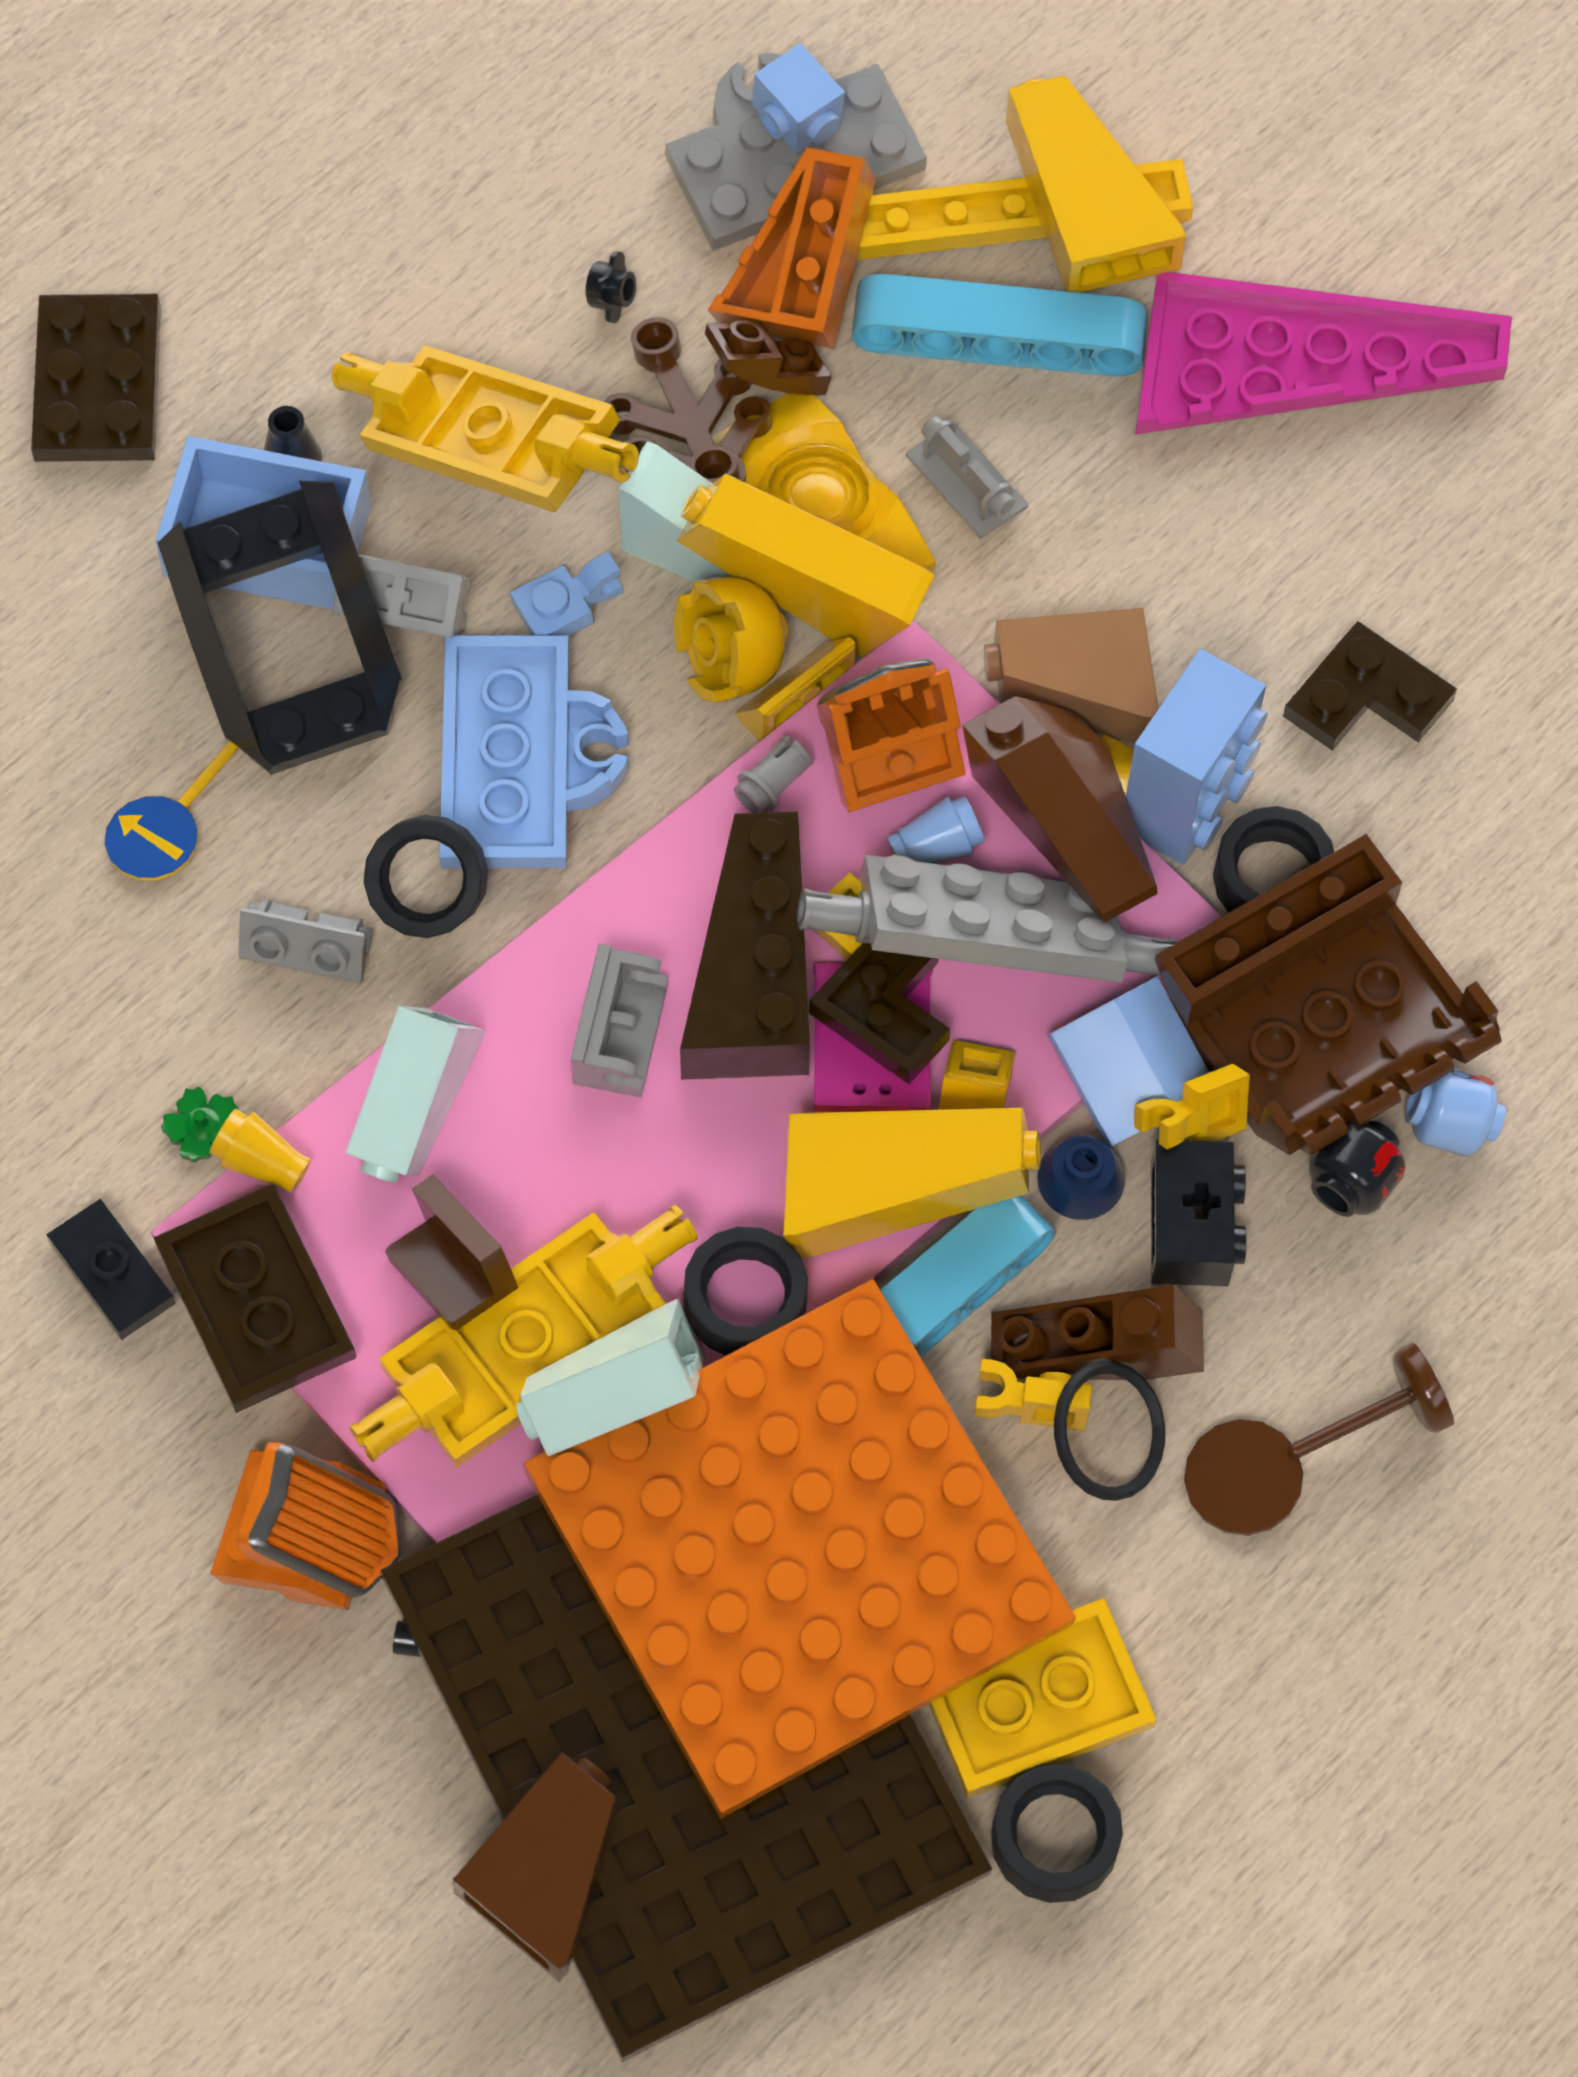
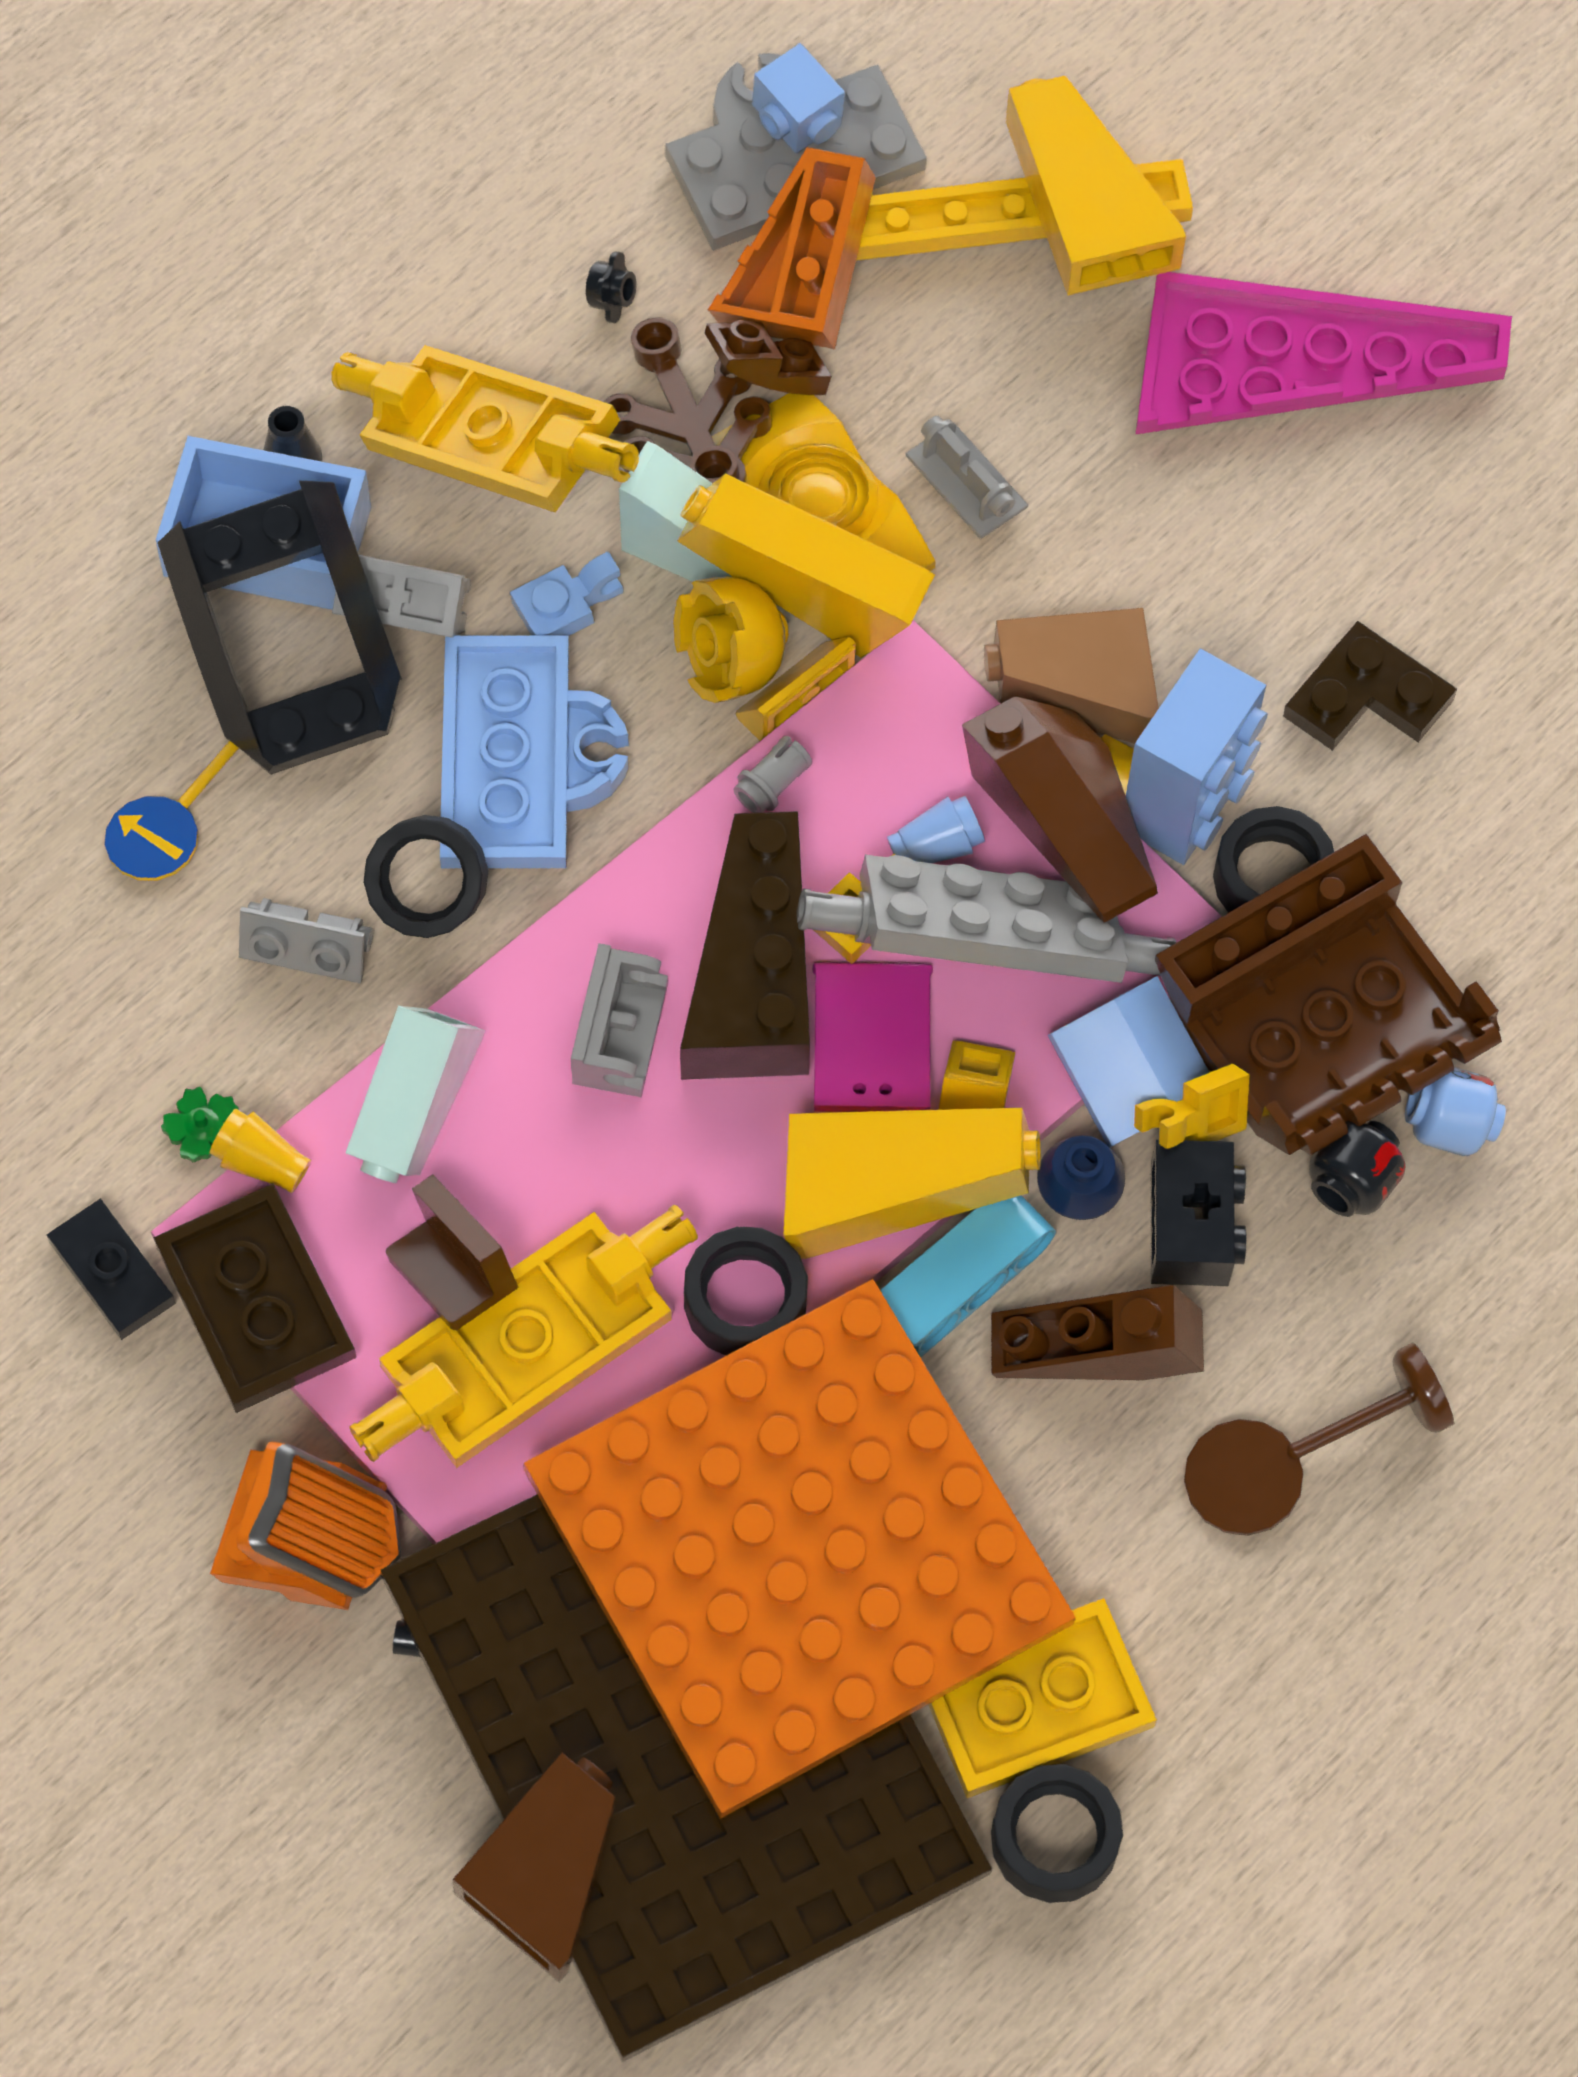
(96, 377): dark brown plate -> none
(613, 1380): light aqua slope -> none
(871, 1011): dark brown plate -> none
(892, 732): orange piece -> none
(999, 325): medium azure beam -> none
(1033, 1400): yellow plate -> none
(1061, 1439): black tyre -> none

